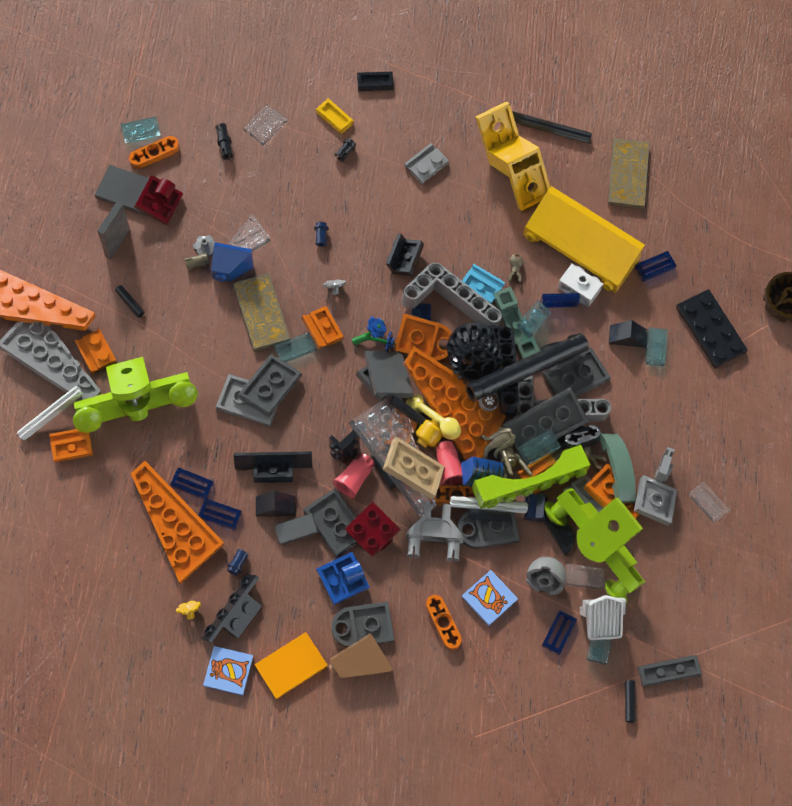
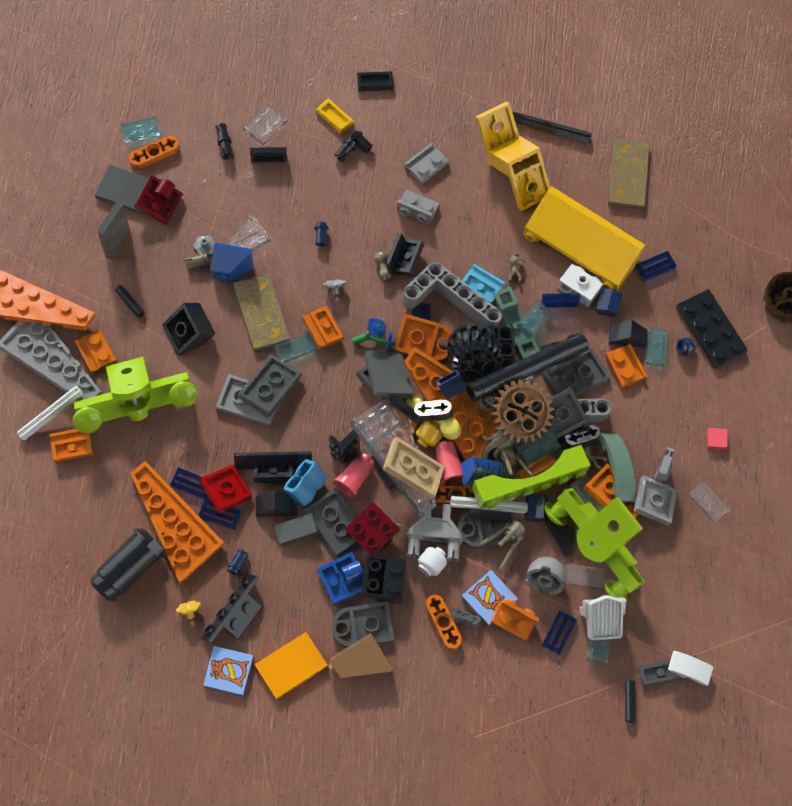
(127, 564): none -> black piece
(188, 328): none -> black slope
(225, 488): none -> red plate
(268, 154): none -> black tile
(305, 482): none -> dark azure brick
(361, 141): none -> black pin
(380, 259): none -> dark tan arm
(384, 579): none -> black slope
(417, 207): none -> light grey bracket
(432, 561): none -> white head
(433, 410): none -> beam
(451, 384): none -> dark blue piece
(466, 618): none -> dark grey piece
(513, 532): none -> dark tan plant
(514, 619): none -> orange bracket
(529, 395): none -> medium nougat gear
(609, 302): none -> dark blue piece
(625, 365): none -> orange plate
(685, 346): none -> dark blue plate
(690, 667): none -> white slope
(716, 438): none -> coral tile

